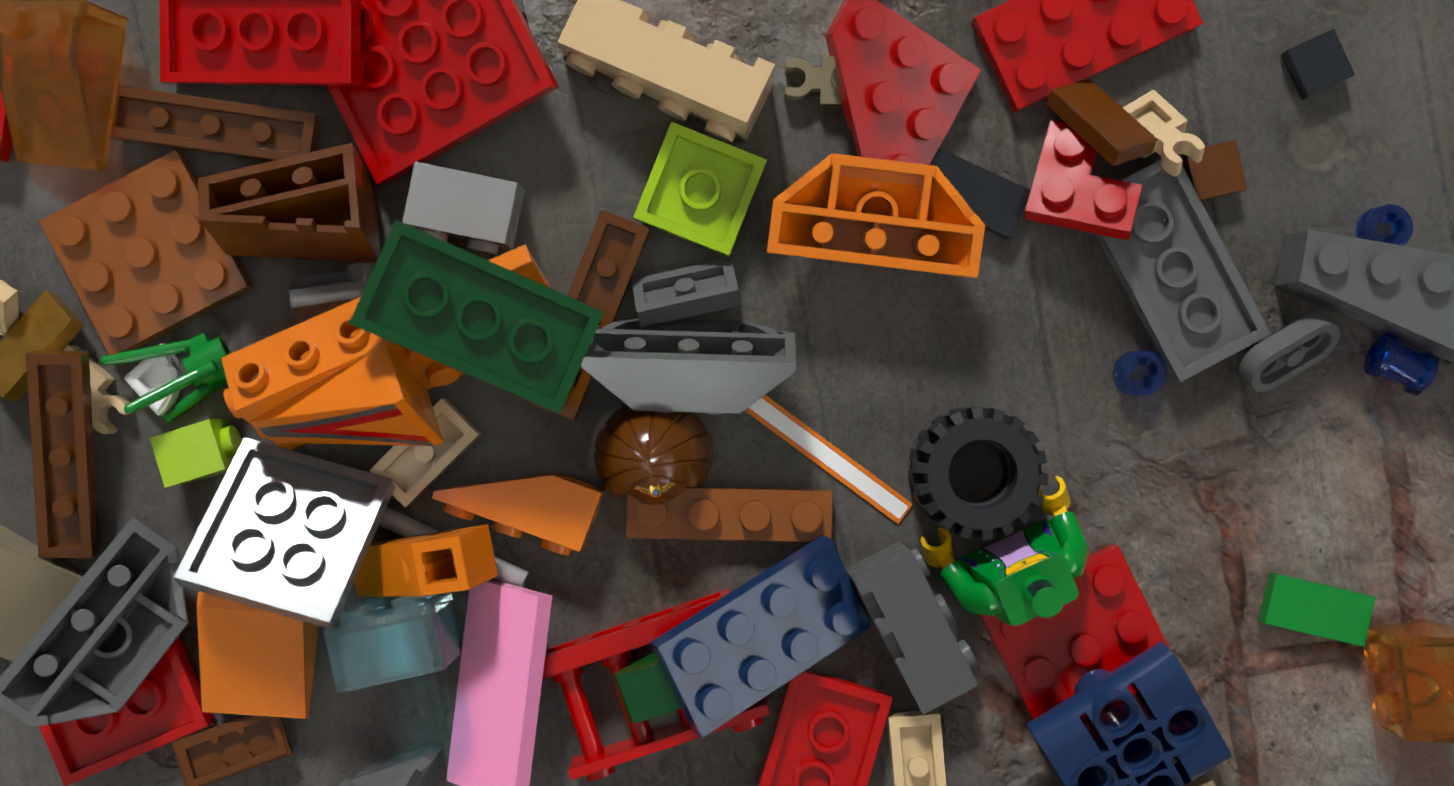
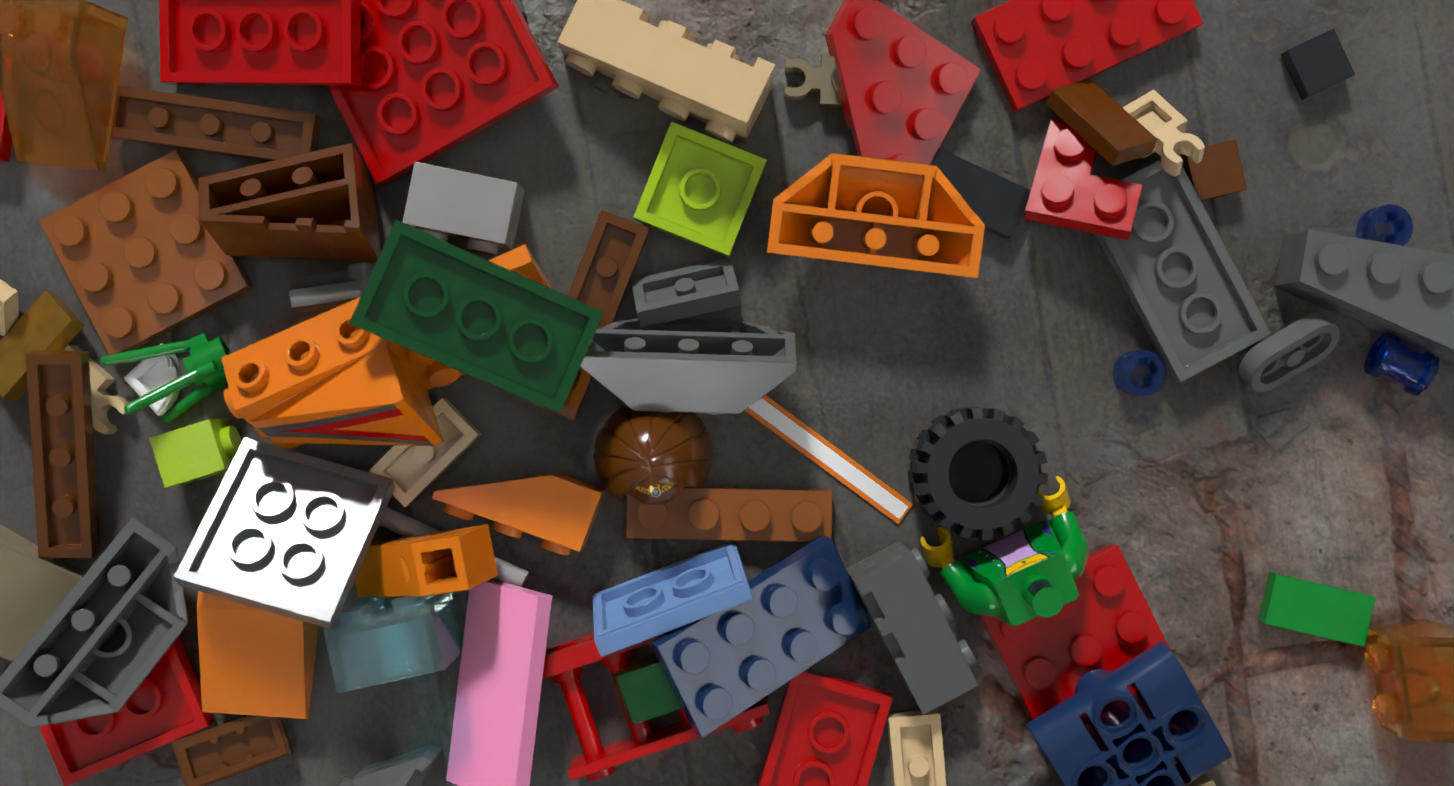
(669, 598): none -> medium blue tile

